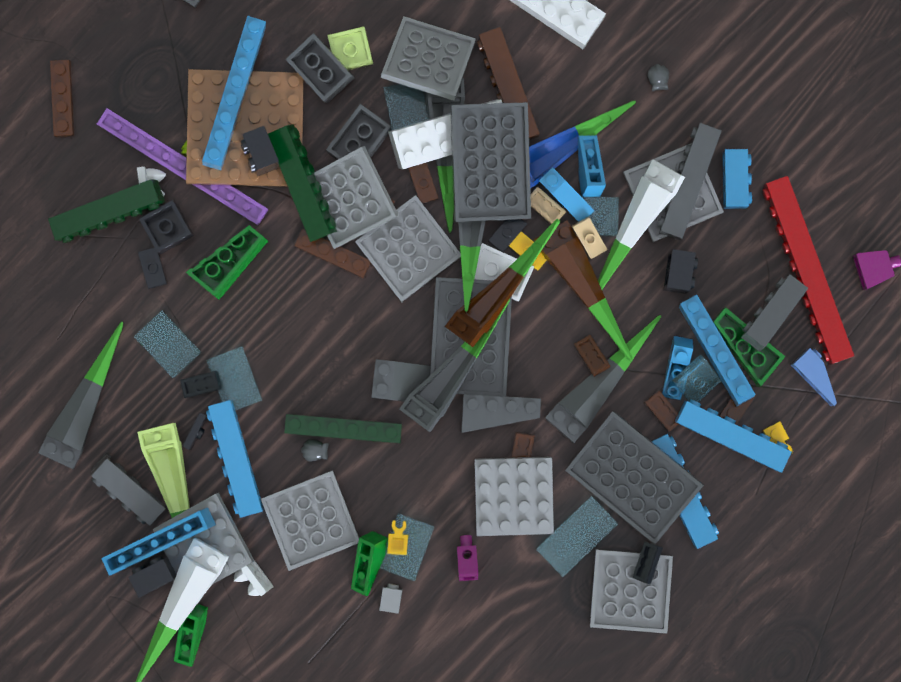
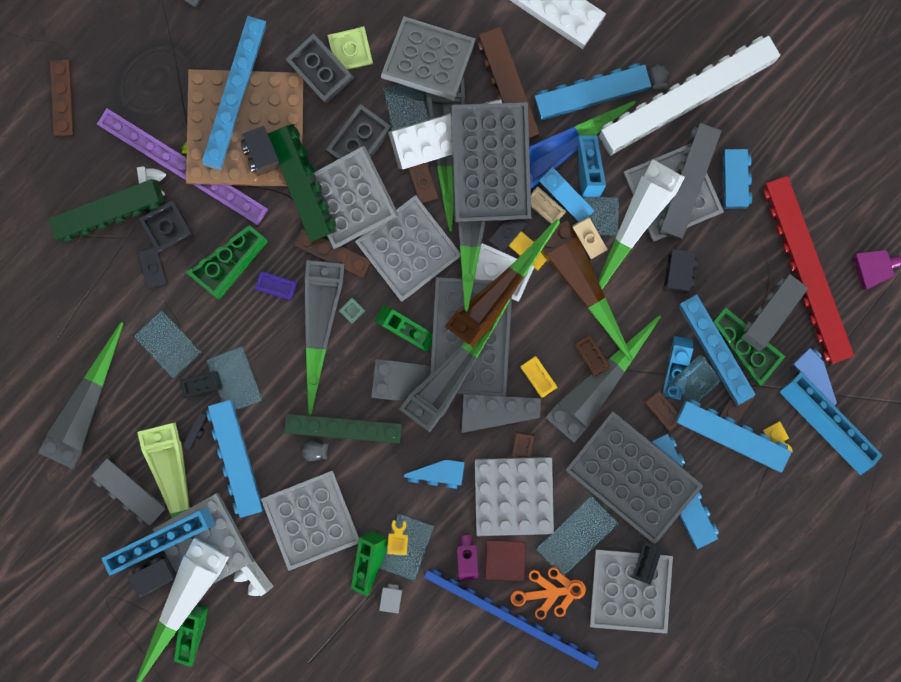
(276, 285): none -> dark purple plate
(321, 295): none -> dark grey plate
(351, 310): none -> sand green tile
(404, 328): none -> green slope
(443, 472): none -> dark azure slope
(505, 560): none -> clear red tile
(519, 621): none -> blue plate
(538, 377): none -> yellow plate
(551, 592): none -> orange plant
(592, 92): none -> dark azure brick
(688, 96): none -> white brick
(831, 423): none -> dark azure brick

